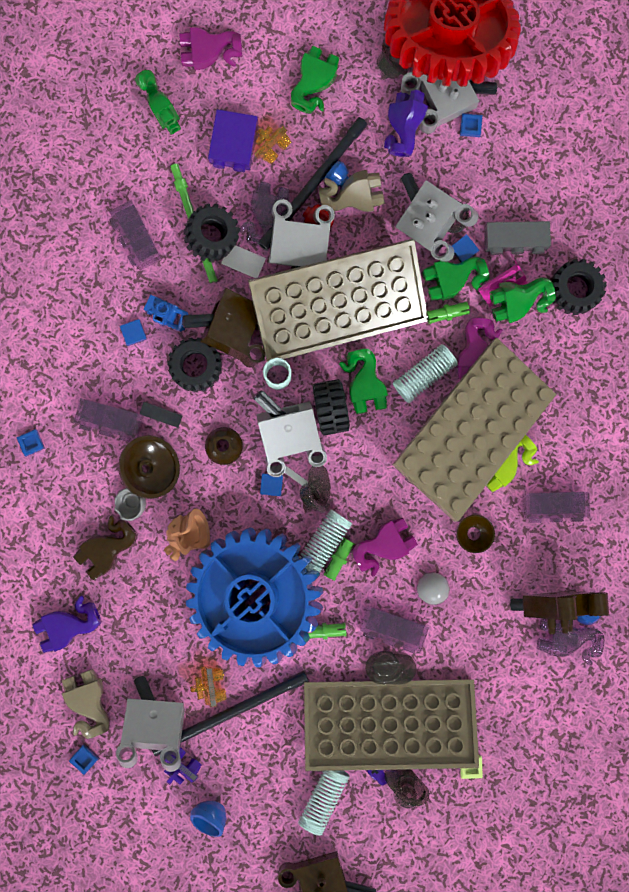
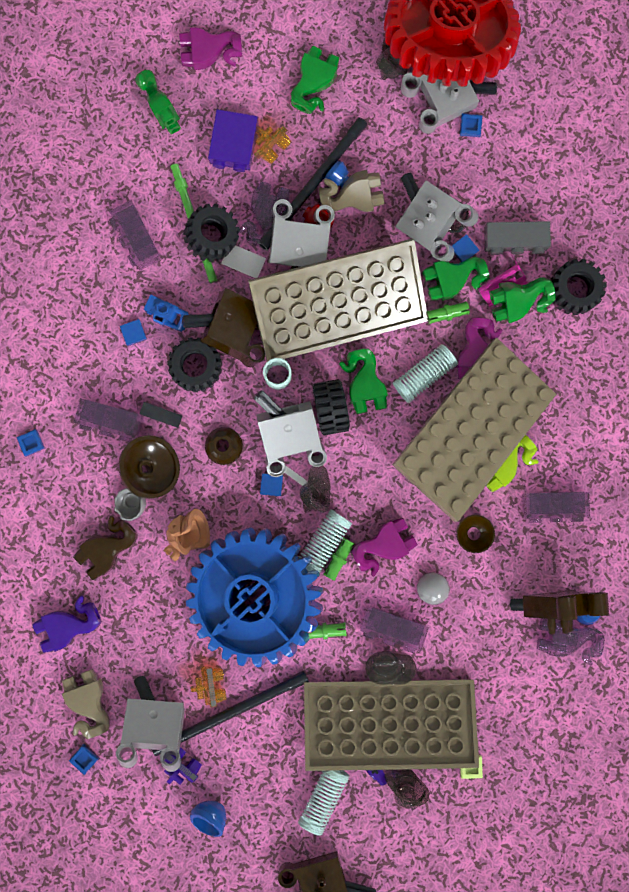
(405, 118): dark purple hips -> none

